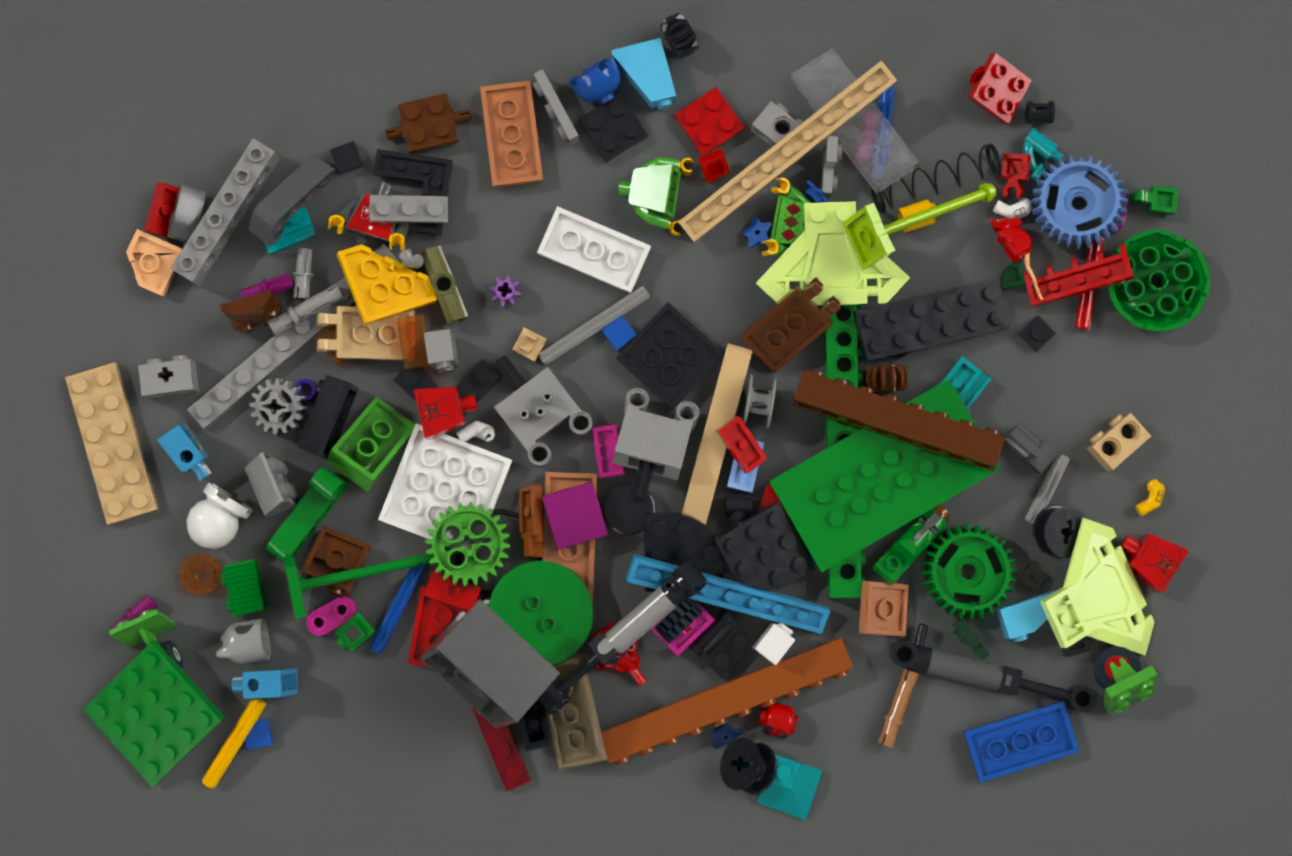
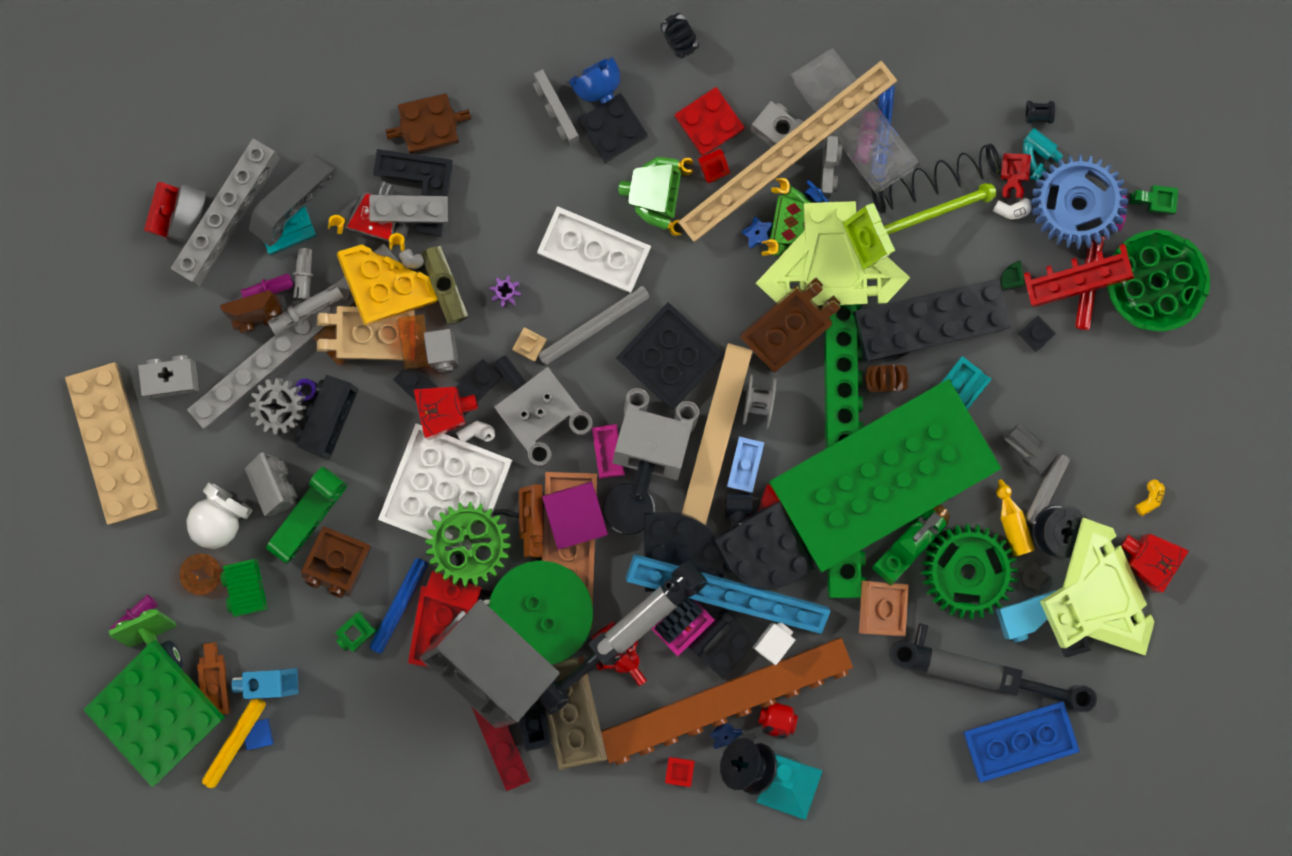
(152, 261): light nougat plate -> none
(176, 444): dark azure torso -> none
(213, 677): none -> dark orange hinge
(246, 642): light grey piece -> none
(300, 585): green tile -> none
(331, 616): dark pink plate -> none
(346, 157): black tile -> none
(370, 444): bright green slope -> none
(511, 134): nougat plate -> none
(619, 333): blue tile -> none
(647, 72): medium azure slope -> none
(679, 771): none -> red plate
(742, 444): red plate -> none
(895, 717): medium nougat pin -> none
(898, 420): reddish brown brick -> none
(913, 209): yellow brick -> none
(964, 633): clear green plate -> none
(998, 88): plate -> none
(1014, 522): none -> yellow wheel
(1016, 242): red animal -> none
(1121, 446): tan brick -> none
(1123, 679): bright green plate -> none

